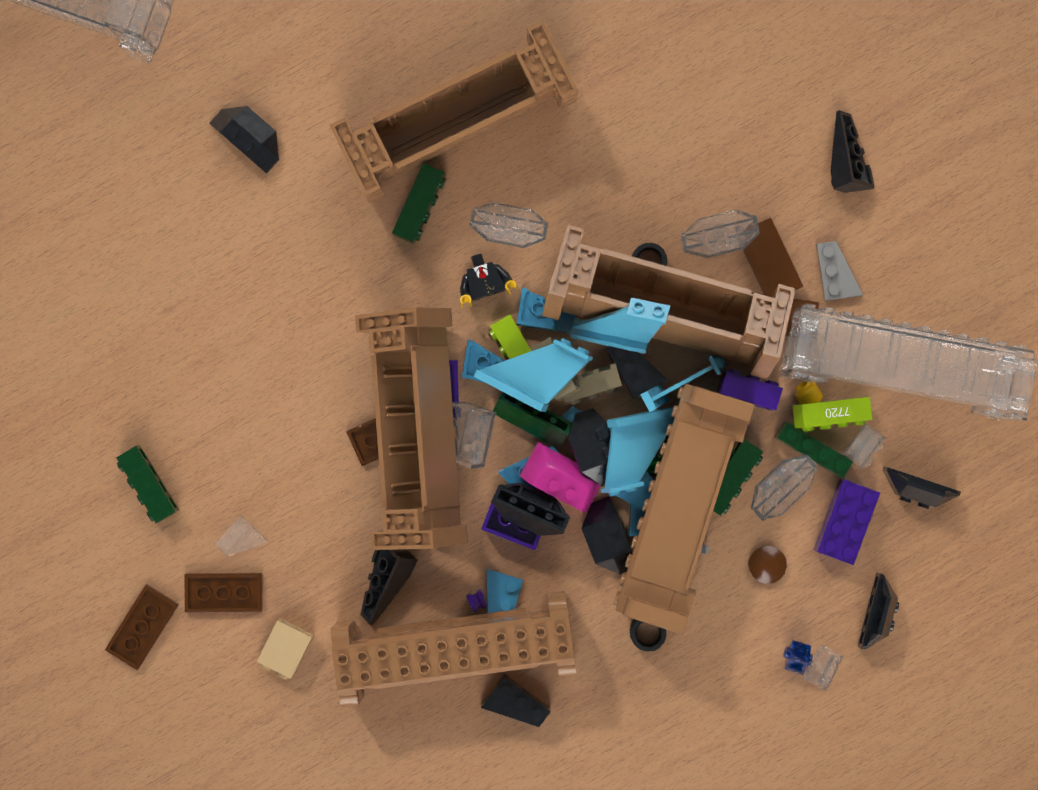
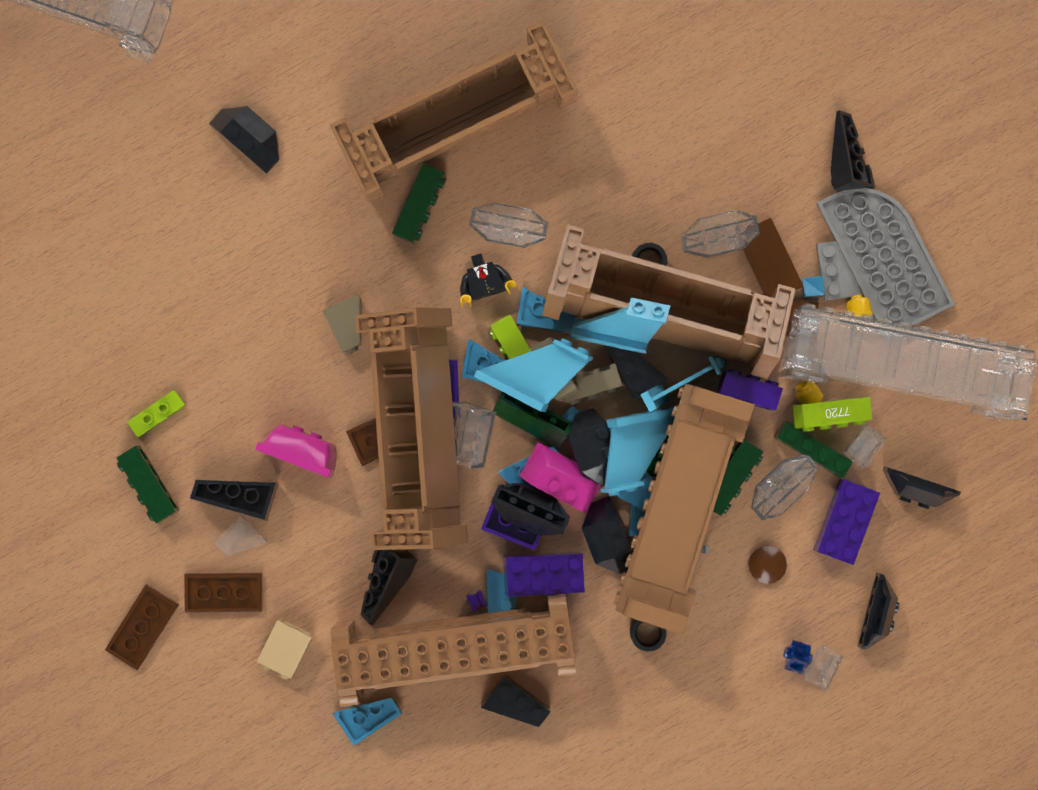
(156, 413): none -> lime plate
(241, 497): none -> black wedge
(300, 449): none -> dark pink windscreen
(342, 323): none -> dark tan slope
(367, 718): none -> dark azure wing
(543, 574): none -> dark purple brick
(813, 286): none -> dark azure slope
(859, 305): none -> yellow head
(885, 255): none -> light grey plate

